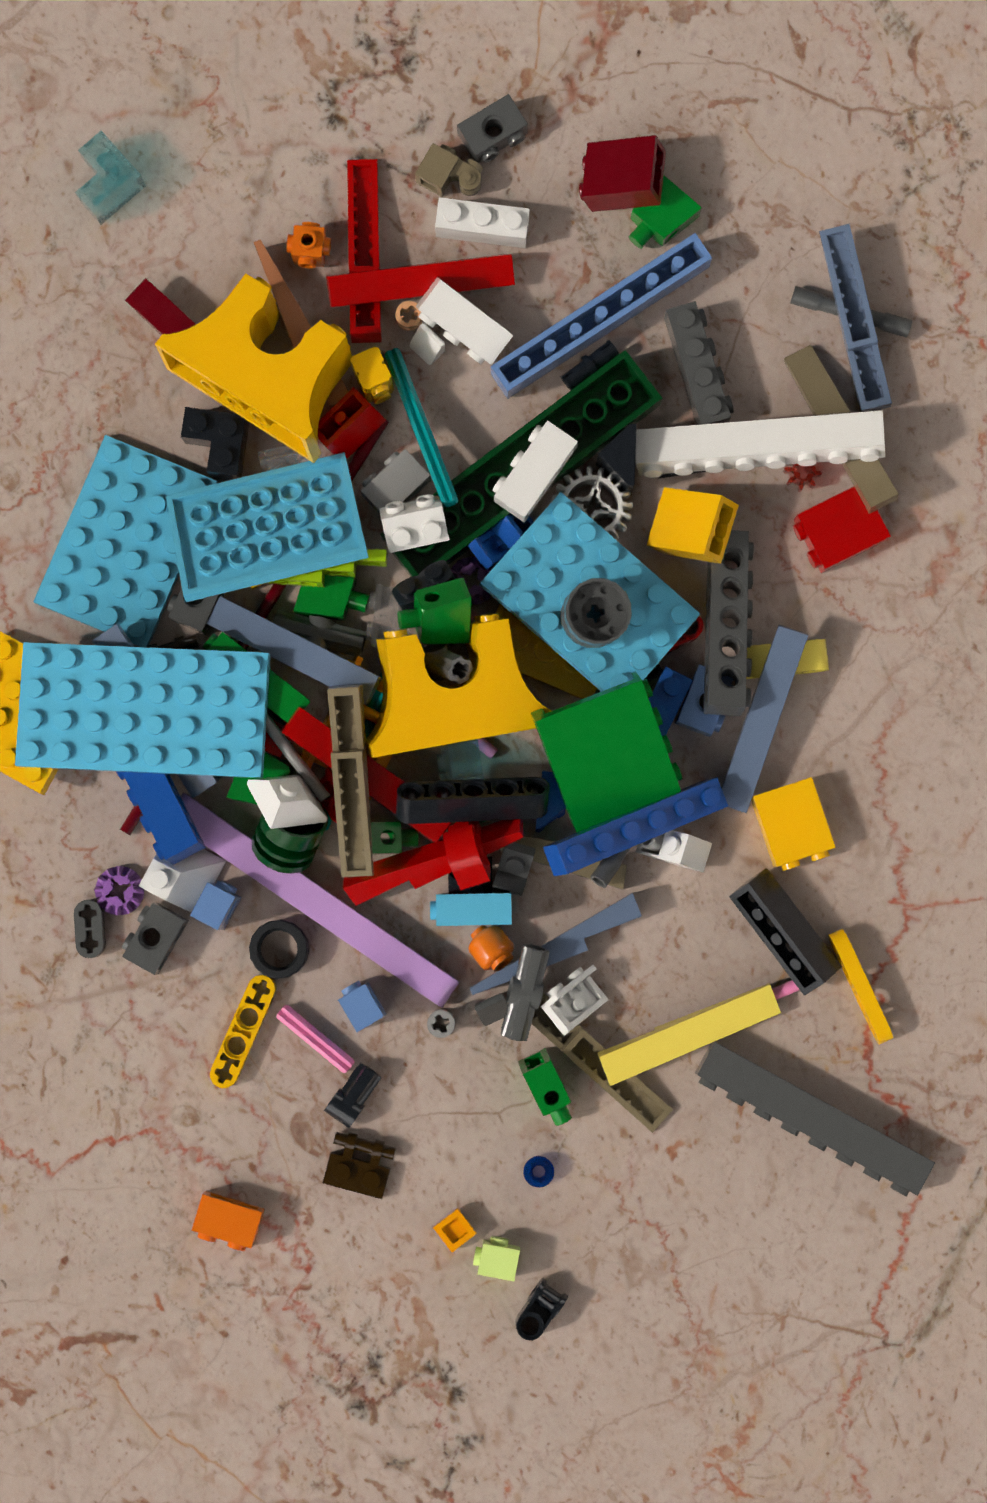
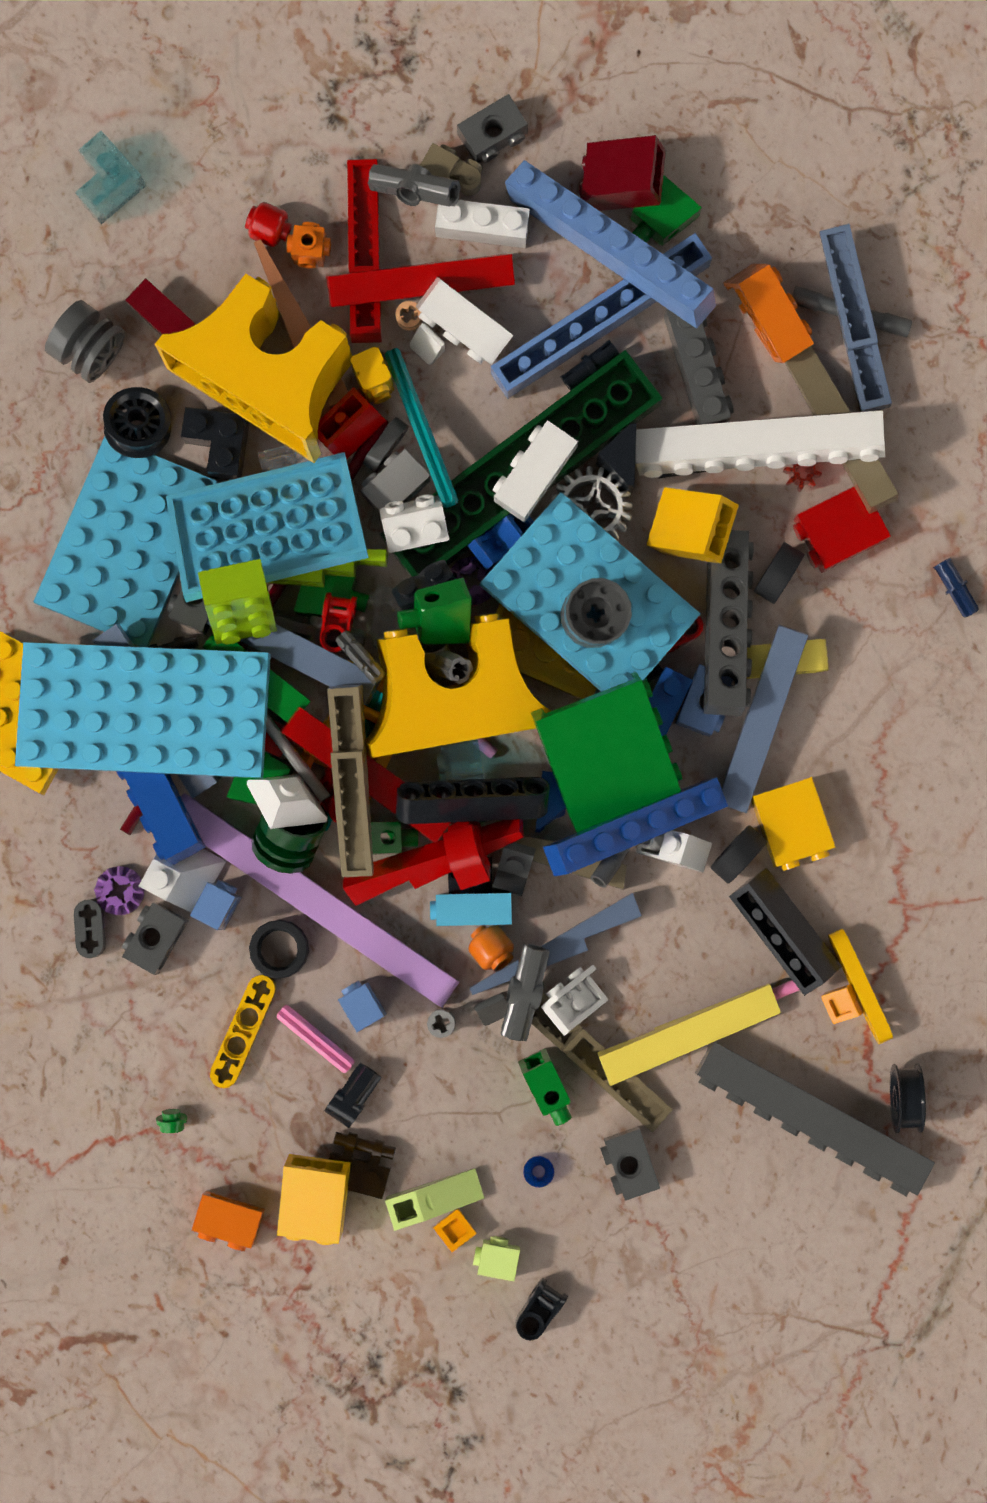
(85, 341): none -> dark grey wheel
(118, 419): none -> black wheel
(171, 1121): none -> green plate
(237, 602): none -> lime brick
(268, 224): none -> red head
(313, 1199): none -> yellow brick
(336, 619): none -> red piece
(360, 657): none -> dark grey axle
(386, 444): none -> dark grey beam
(414, 185): none -> dark grey piece
(433, 1199): none -> yellowish green slope
(611, 244): none -> medium blue brick
(640, 1180): none -> dark grey brick
(738, 854): none -> black tyre
(771, 311): none -> orange wedge
(779, 573): none -> black tyre
(842, 1004): none -> light orange plate
(907, 1098): none -> black wheel
(956, 587): none -> dark blue axle

